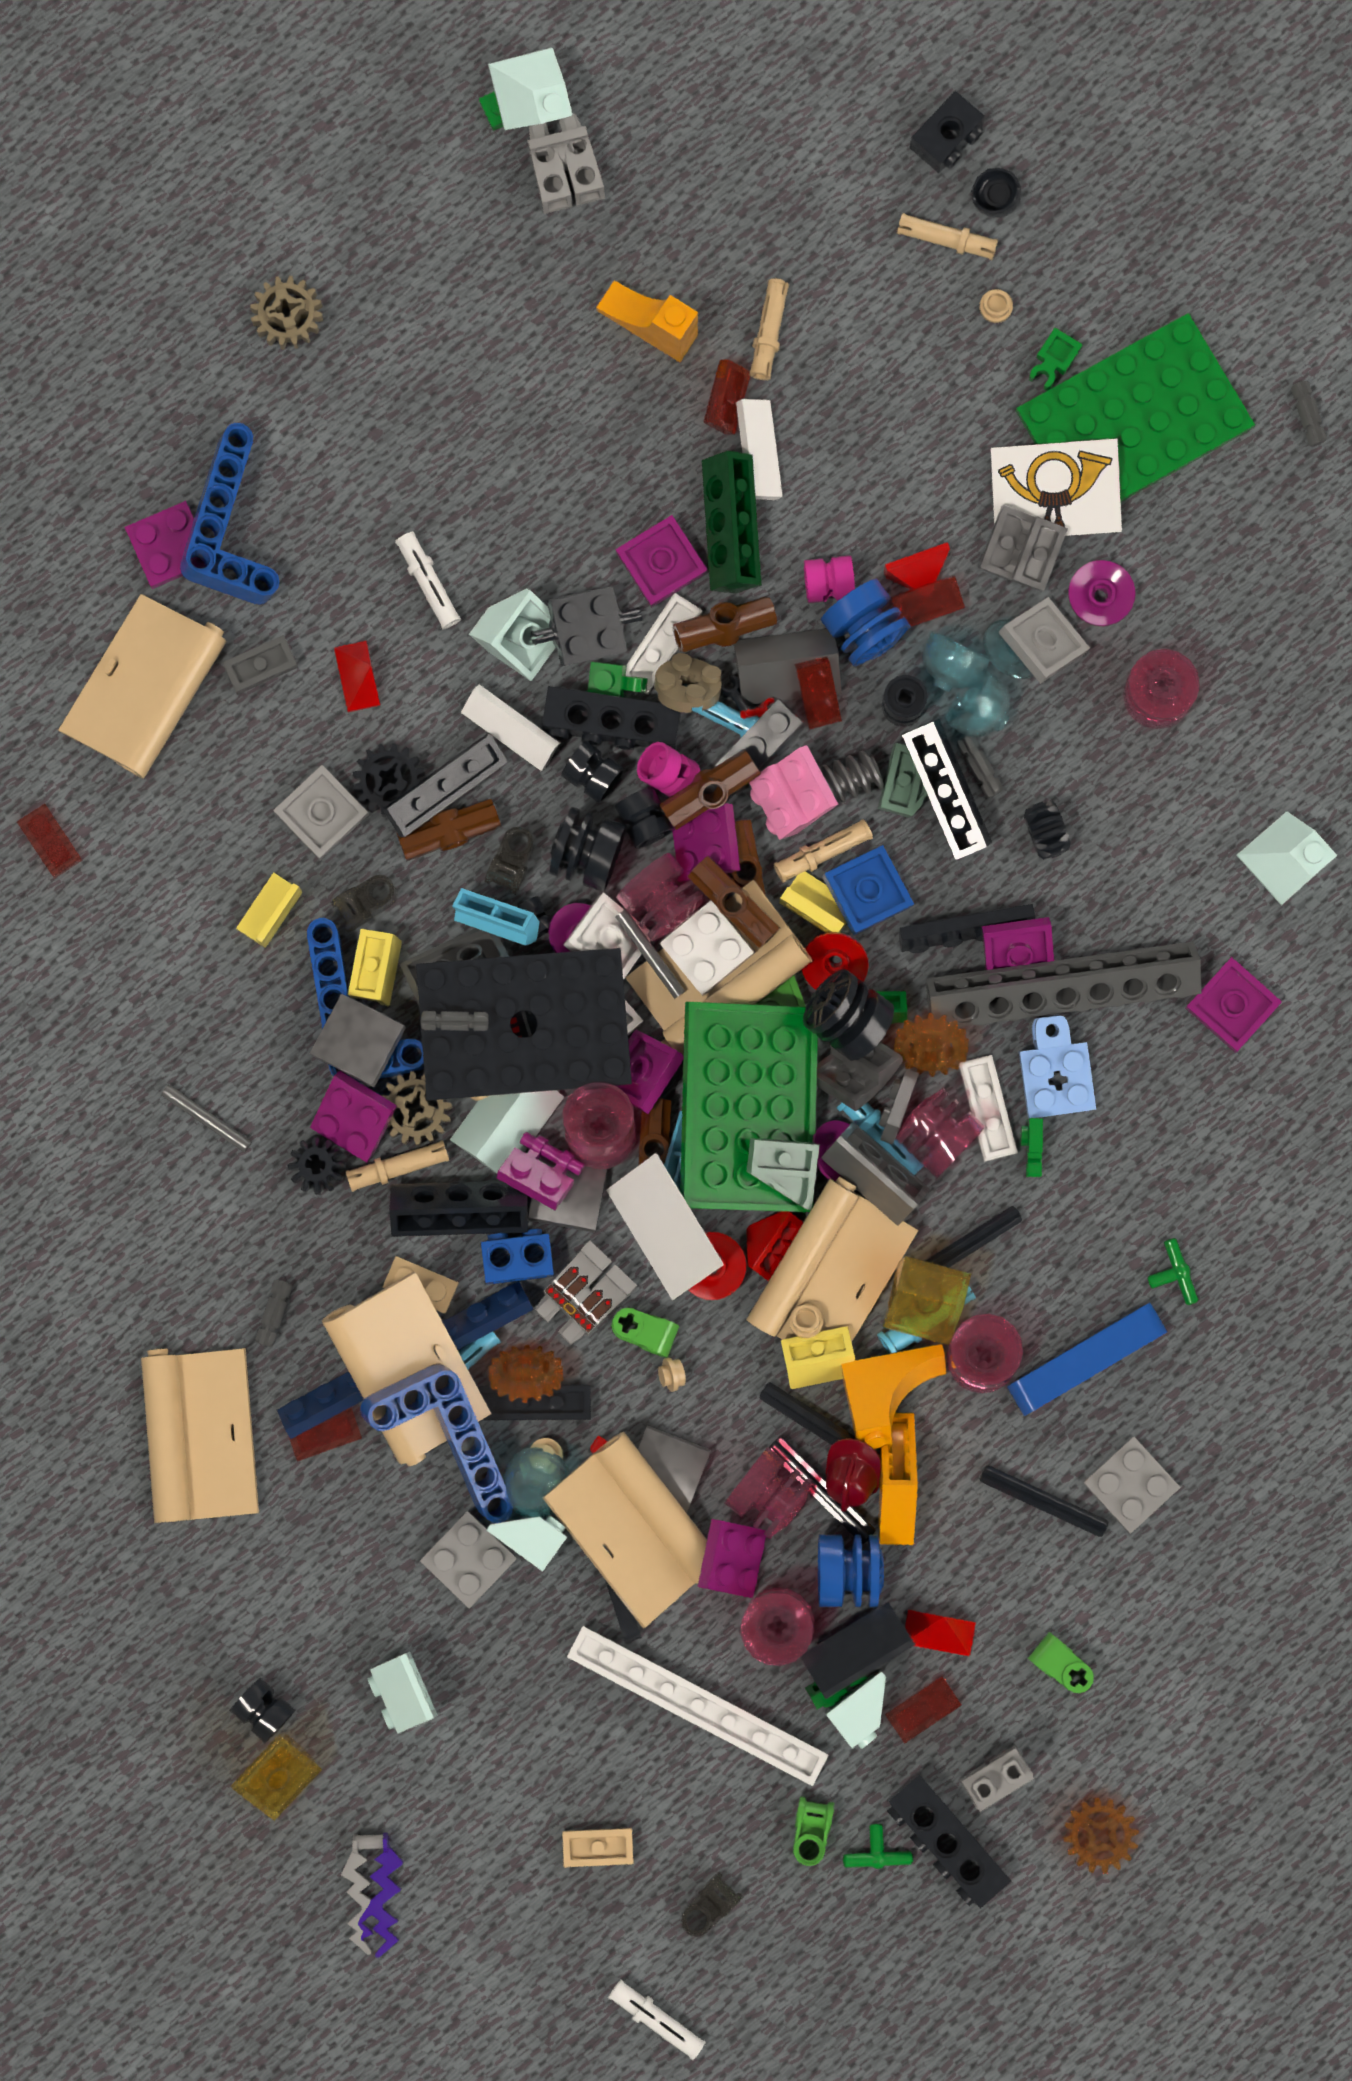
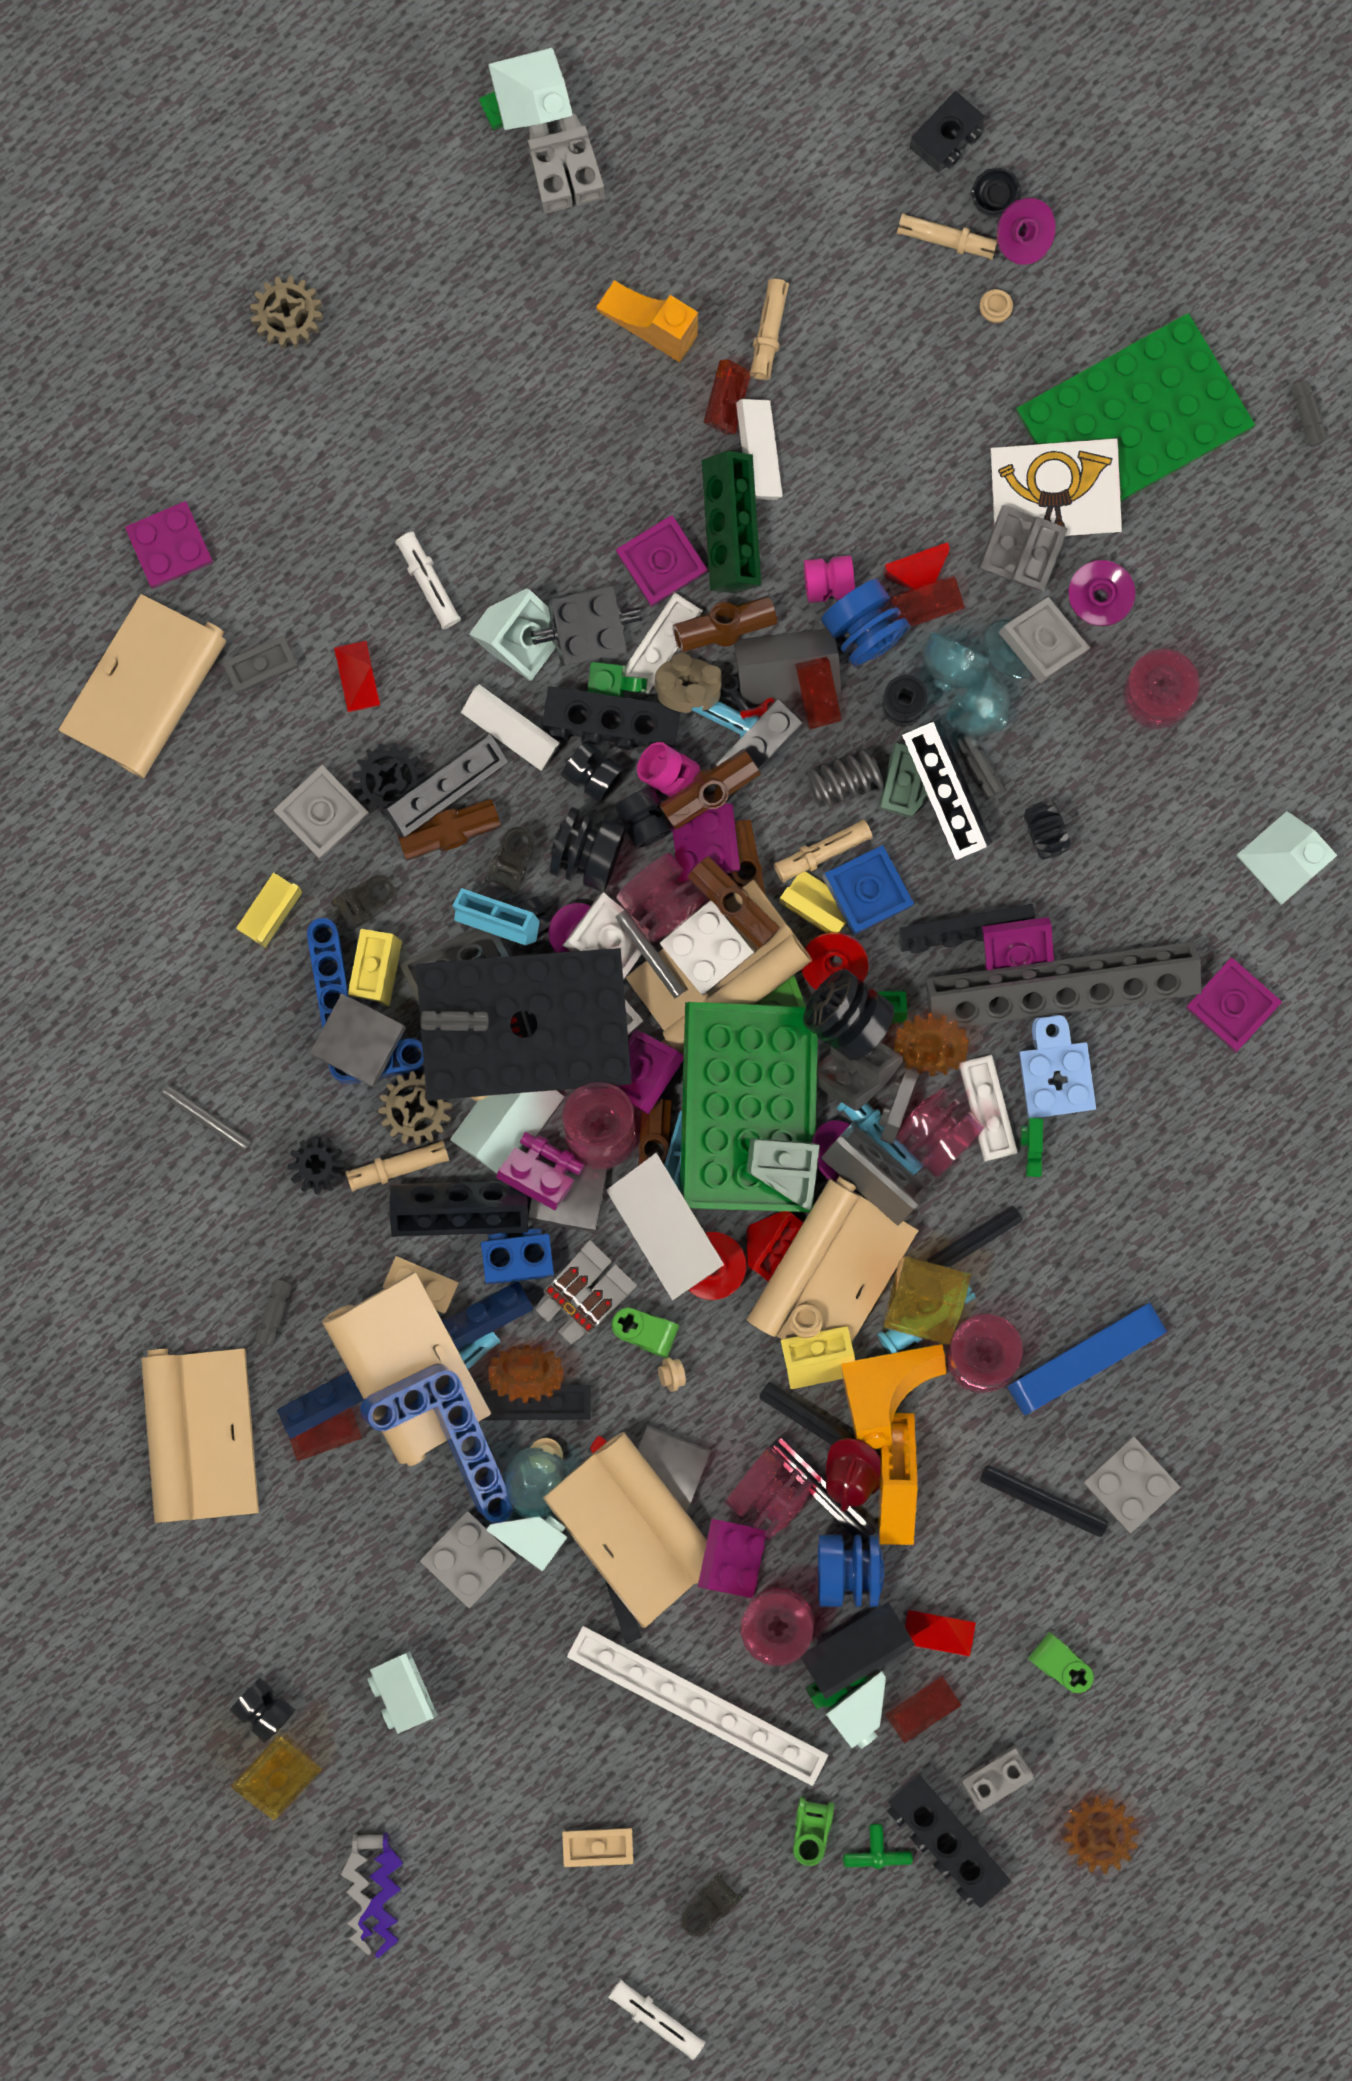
(49, 841): clear red plate -> none
(217, 519): blue beam -> none
(353, 1116): magenta plate -> none
(792, 793): bright pink plate -> none
(1036, 234): none -> magenta dish
(1057, 355): green plate -> none
(1180, 1271): green piece -> none

